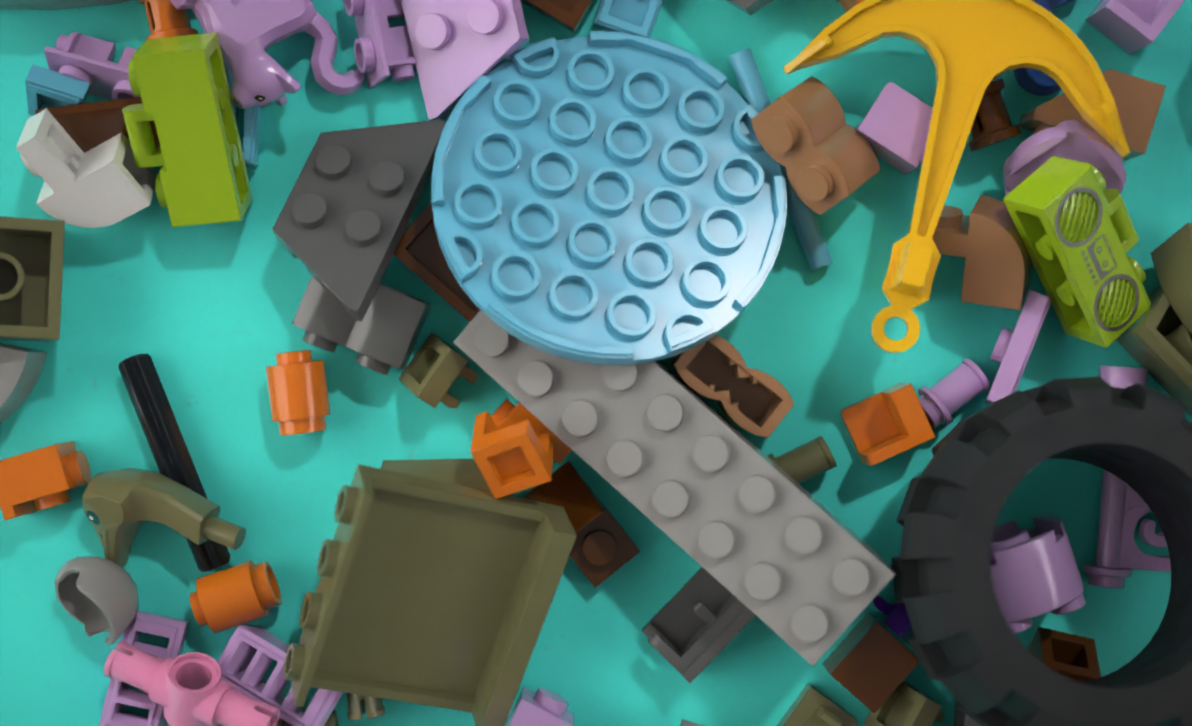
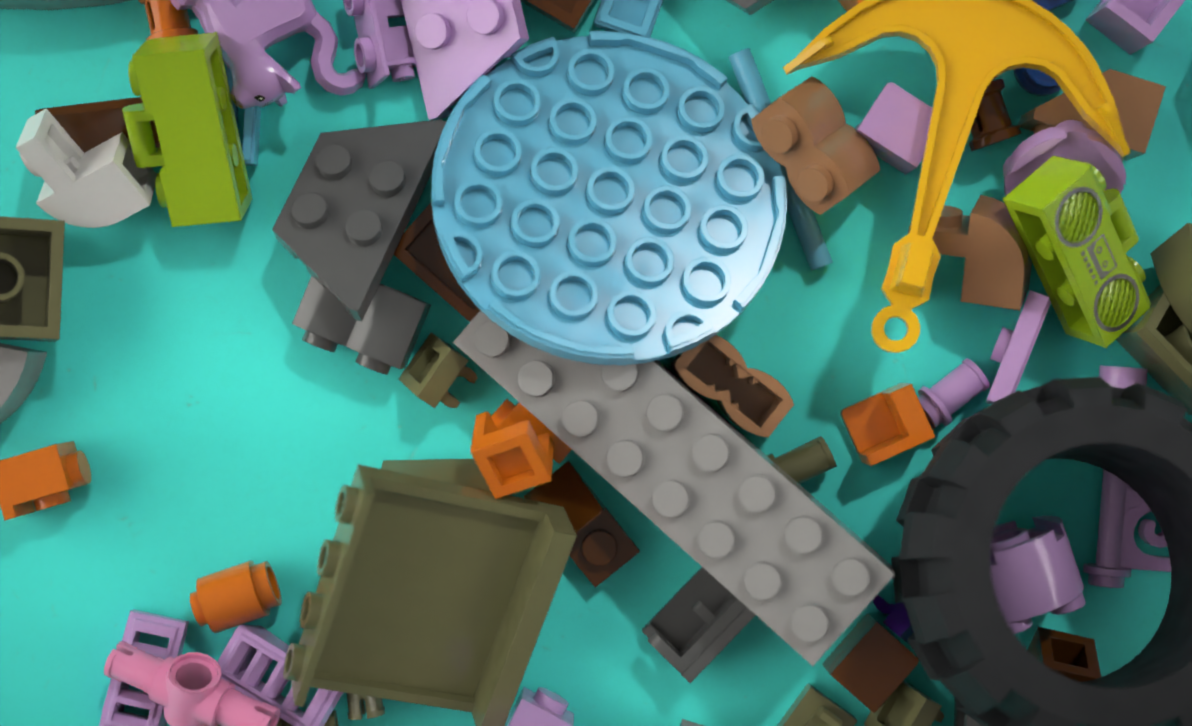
(52, 89): medium azure tile -> none
(90, 61): lavender hinge -> none
(97, 595): light grey hair -> none
(126, 497): olive animal -> none
(167, 443): black axle -> none
(298, 393): orange brick -> none

